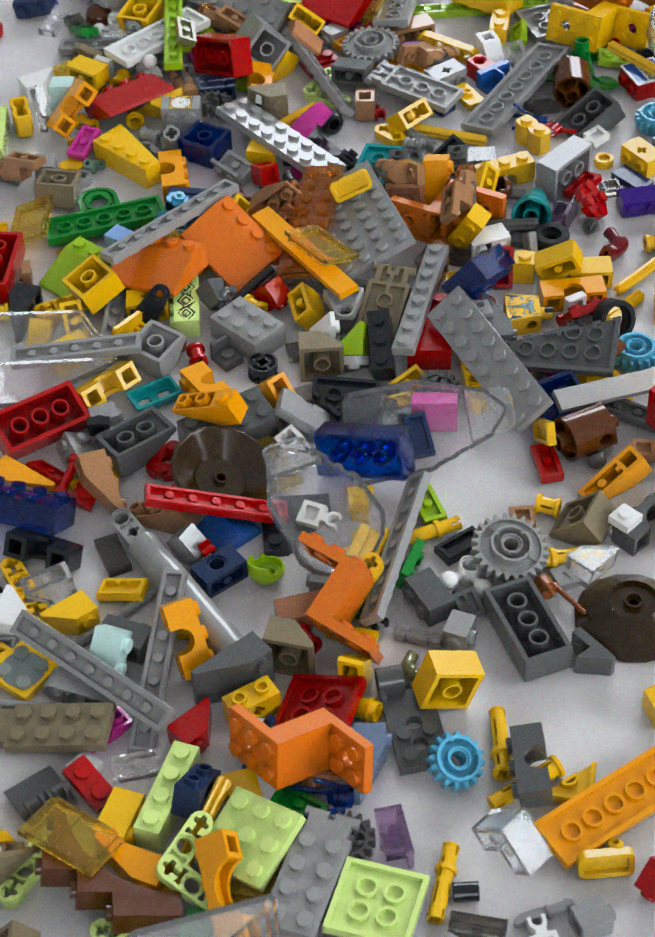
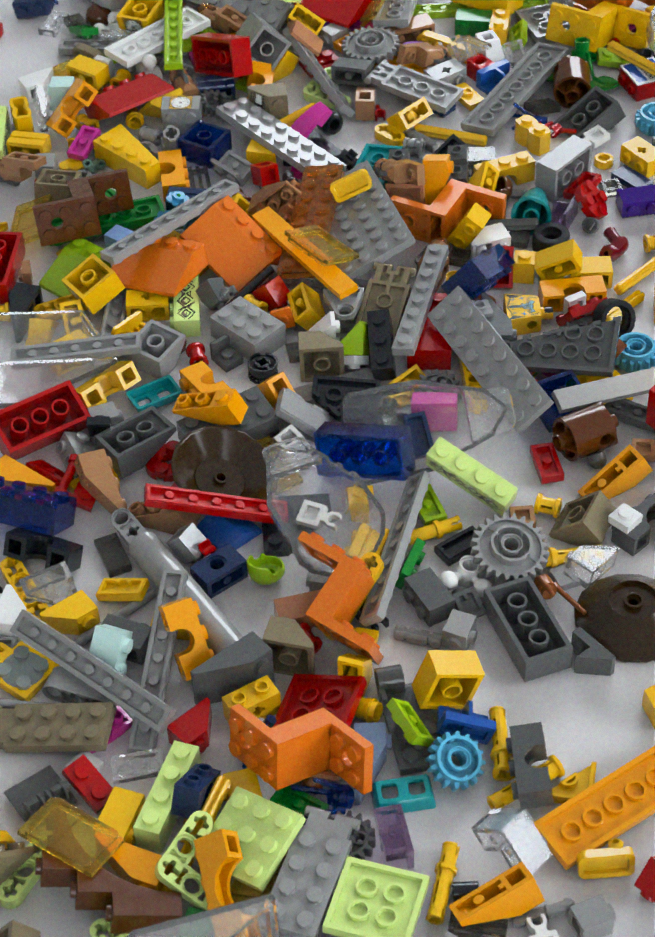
(28, 142): none -> yellow brick
(83, 207): none -> reddish brown bracket
(152, 305): black piece -> none
(185, 32): olive plate -> none
(198, 172): none -> clear smoke tile
(284, 315): none -> orange bracket
(408, 665): olive arm -> none
(409, 802): none -> teal piece
(410, 723): none -> lime plate
(459, 194): medium nougat plate -> none
(465, 722): none -> blue panel
(466, 47): none -> clear slope
(471, 476): none -> yellowish green brick
(472, 21): none -> green brick
(500, 898): none -> light orange slope
(530, 241): light grey tile -> none
(544, 431): yellow tile -> none

